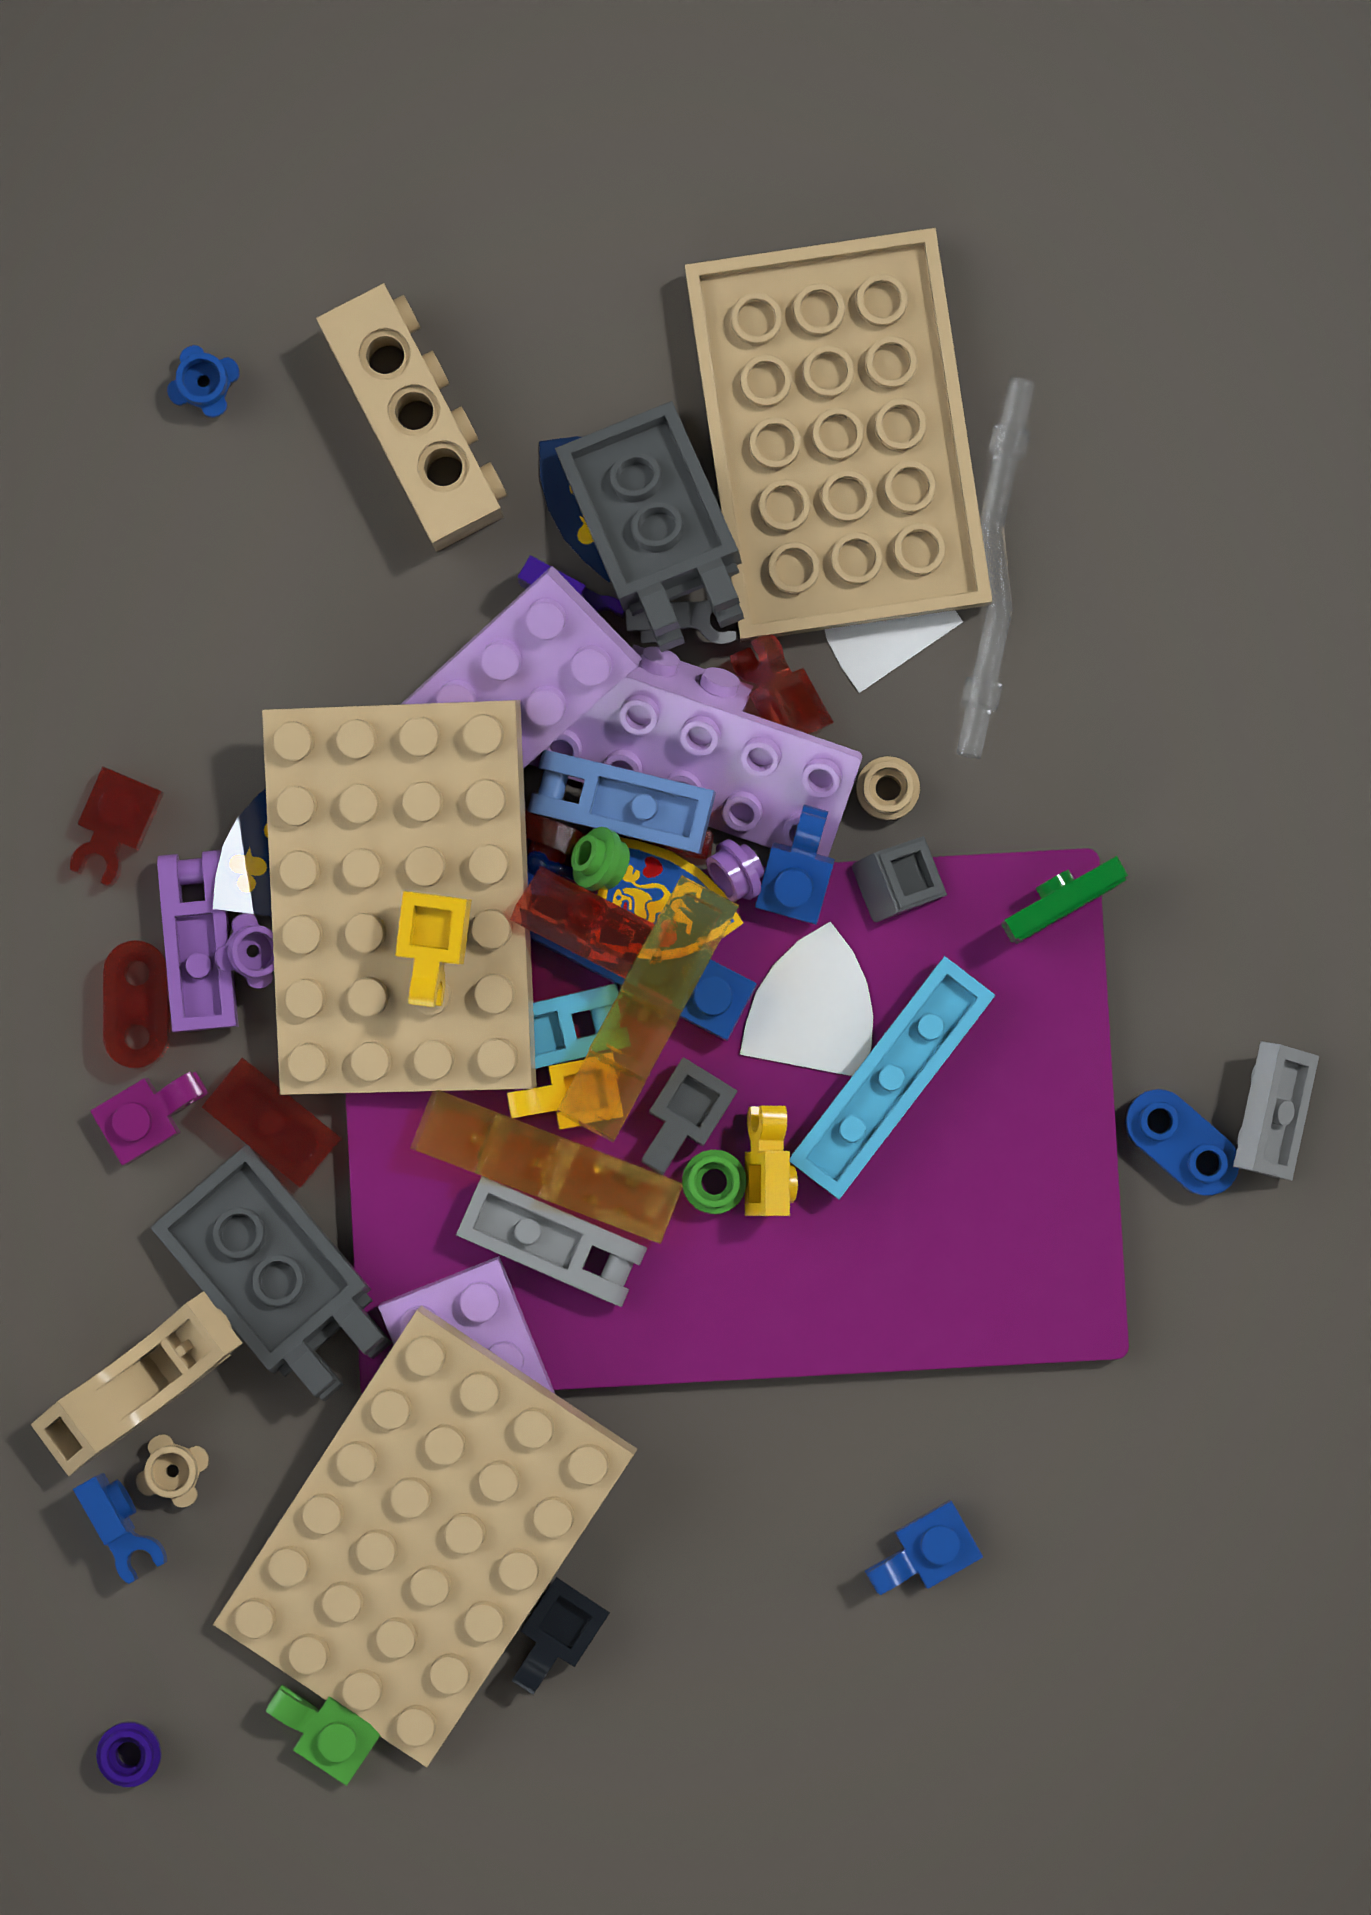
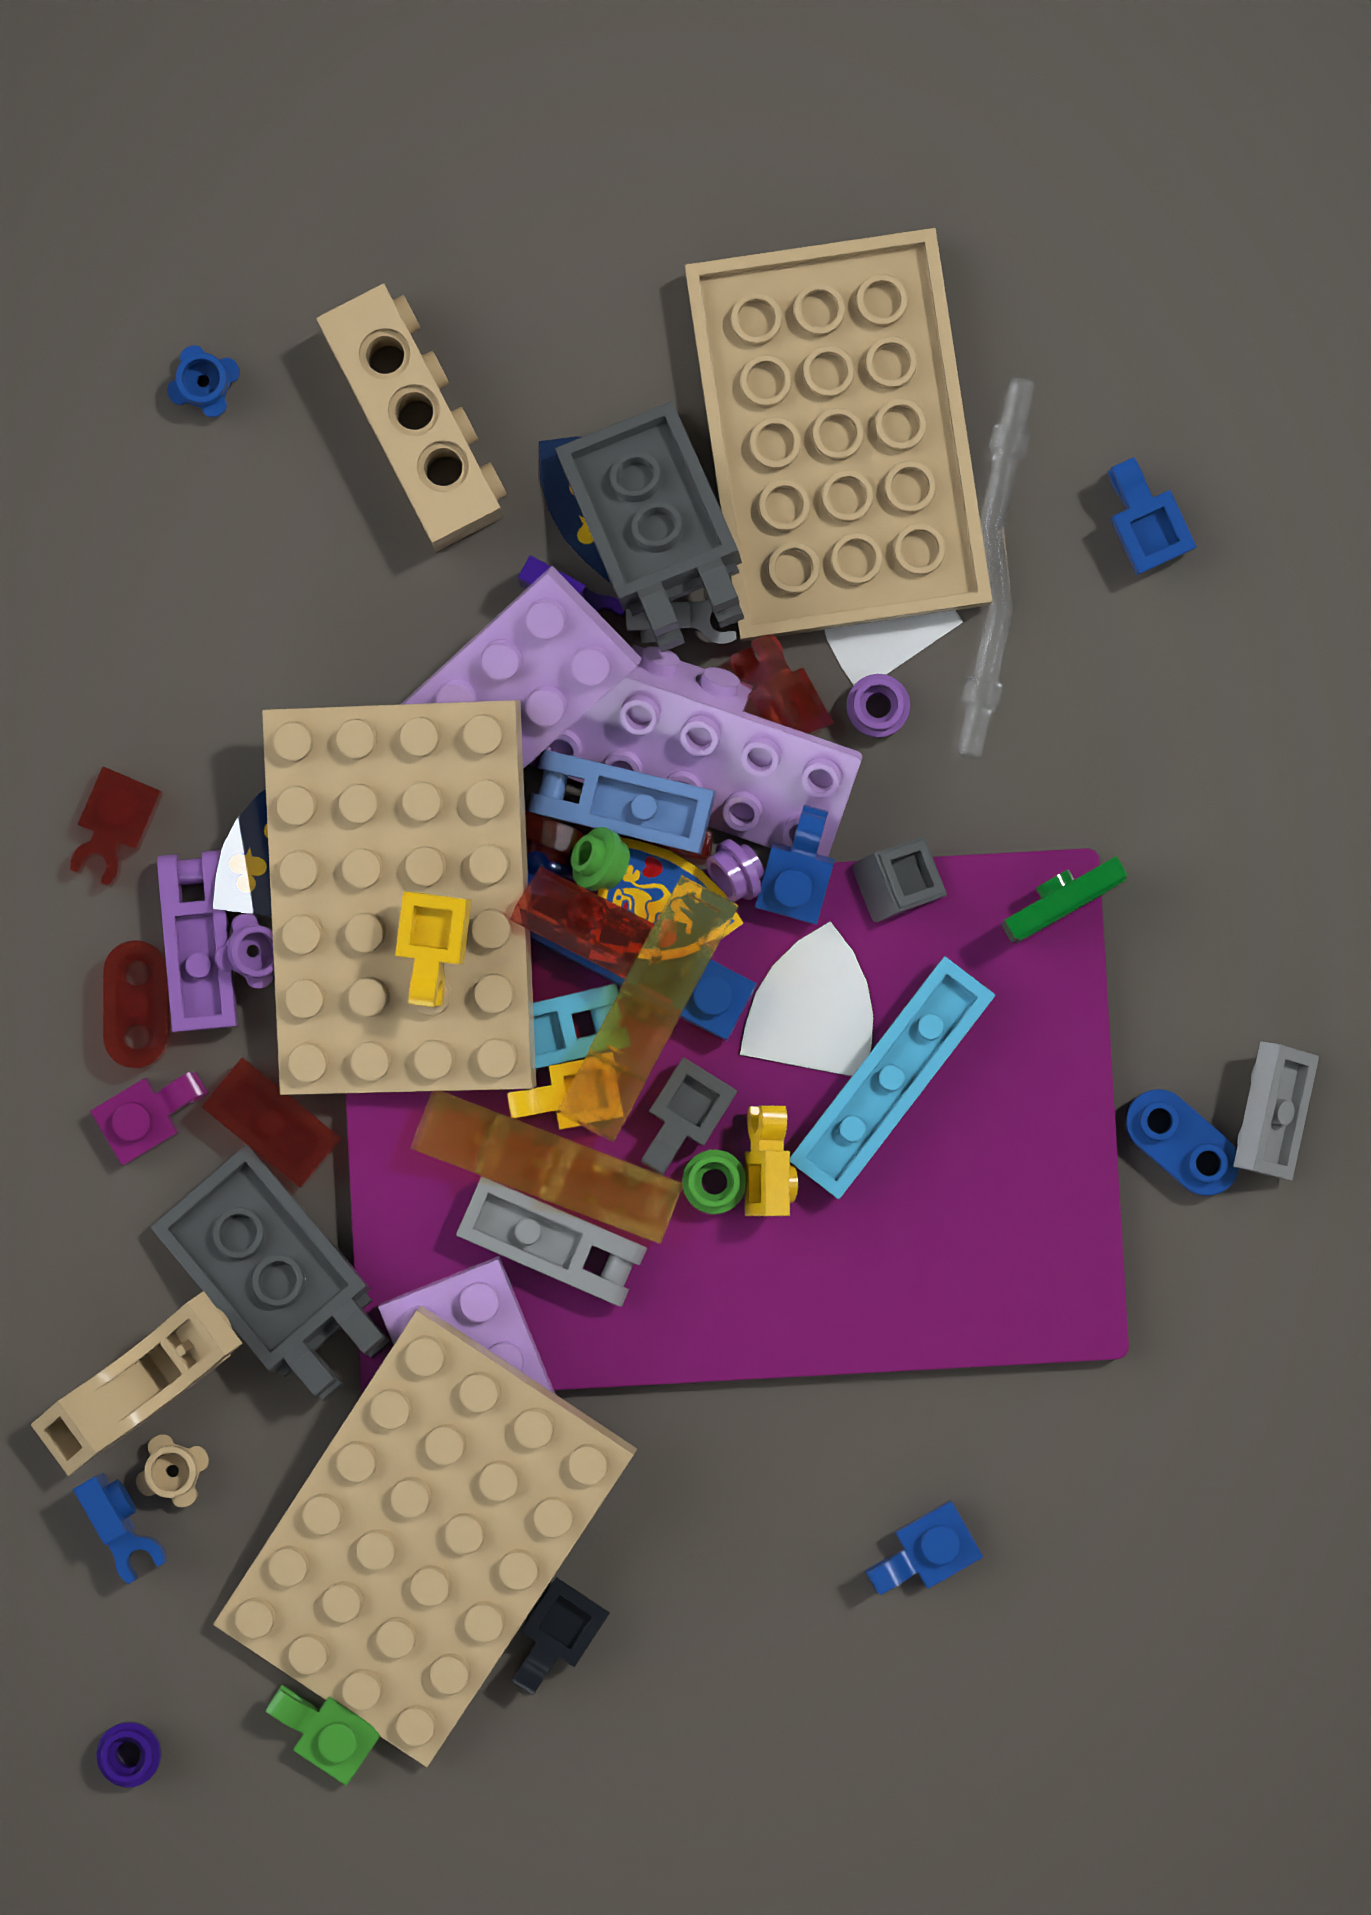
(884, 686): none -> medium lavender plate
(888, 768): tan plate -> none
(1150, 526): none -> blue plate

